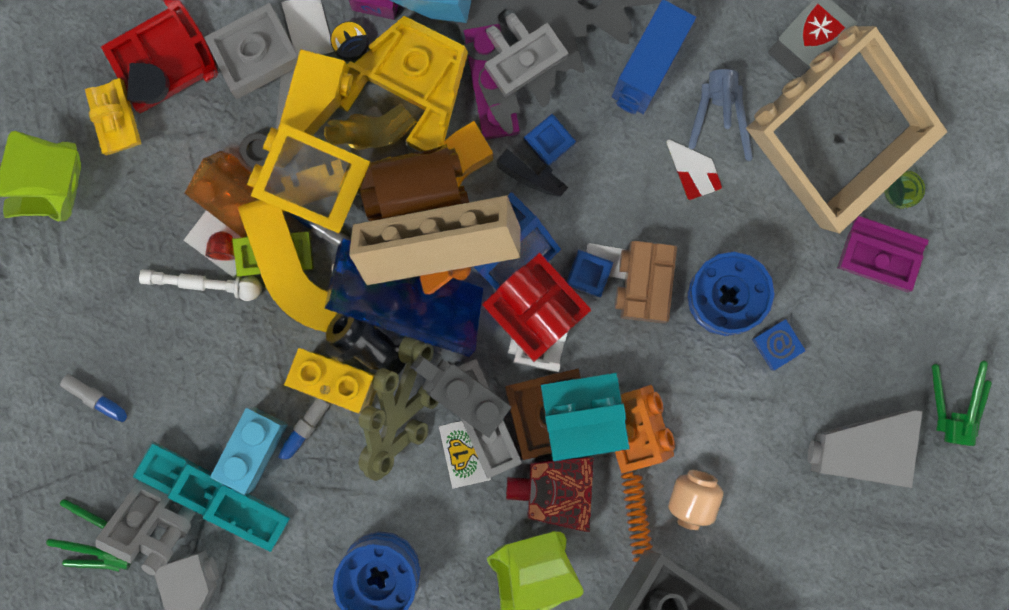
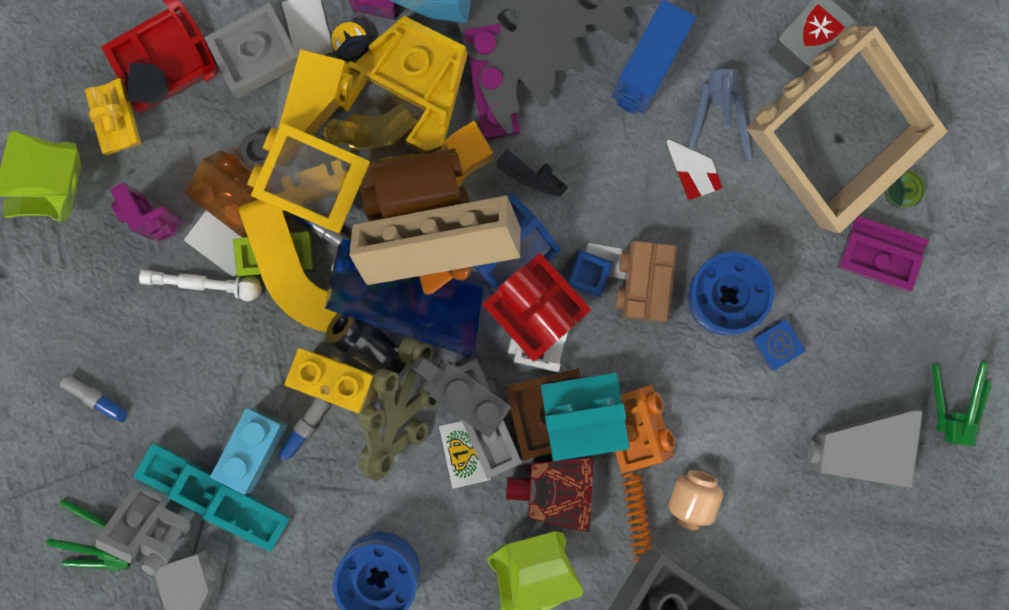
(136, 210): none -> magenta bracket
(220, 246): clear red hinge -> none
(525, 59): light grey hinge -> none
(549, 140): blue tile -> none

